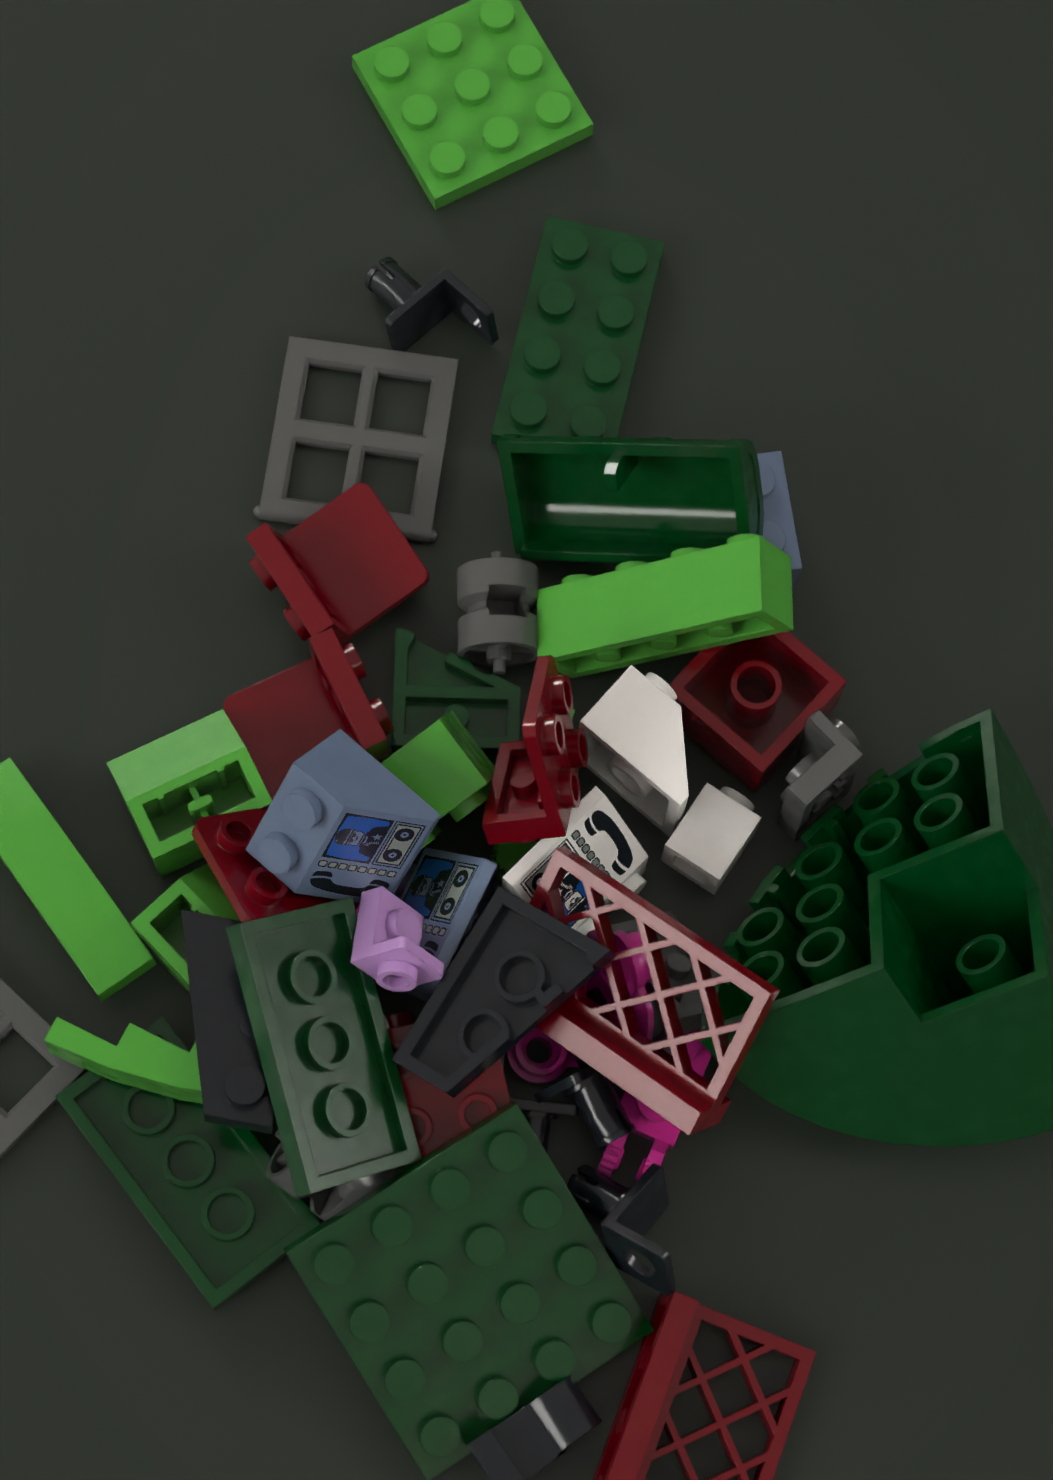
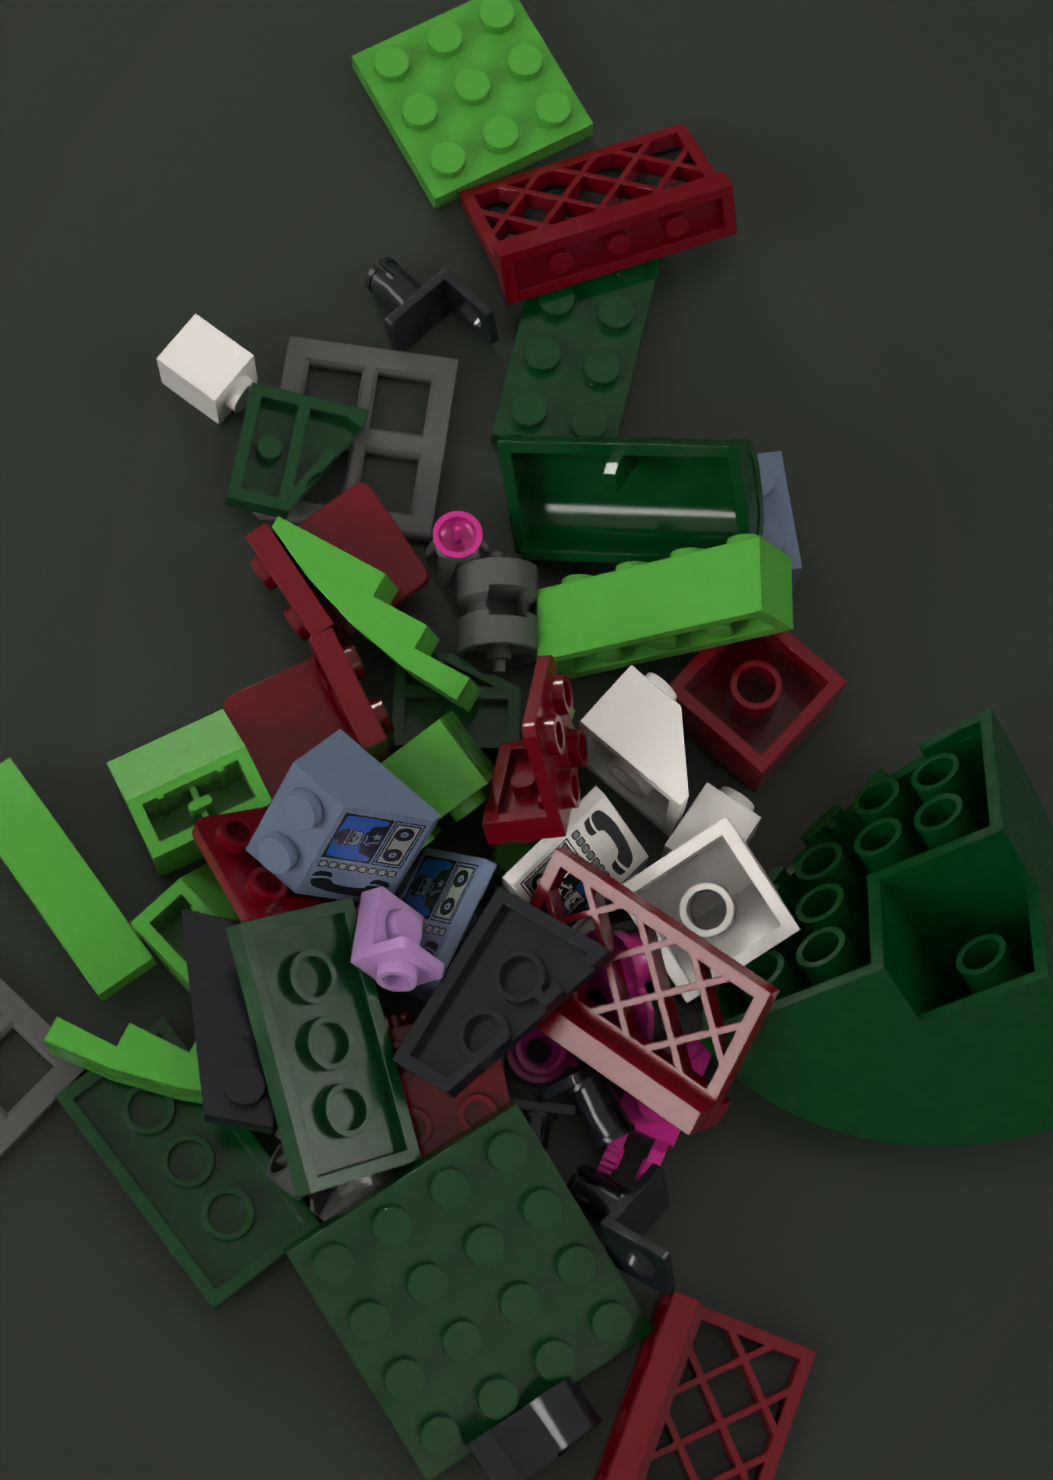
(208, 369): none -> white brick
(287, 448): none -> dark green wing
(364, 600): none -> bright green slope
(455, 541): none -> dark pink piece
(605, 234): none -> dark red fence
(718, 894): none -> white slope
(822, 776): dark grey bracket -> none

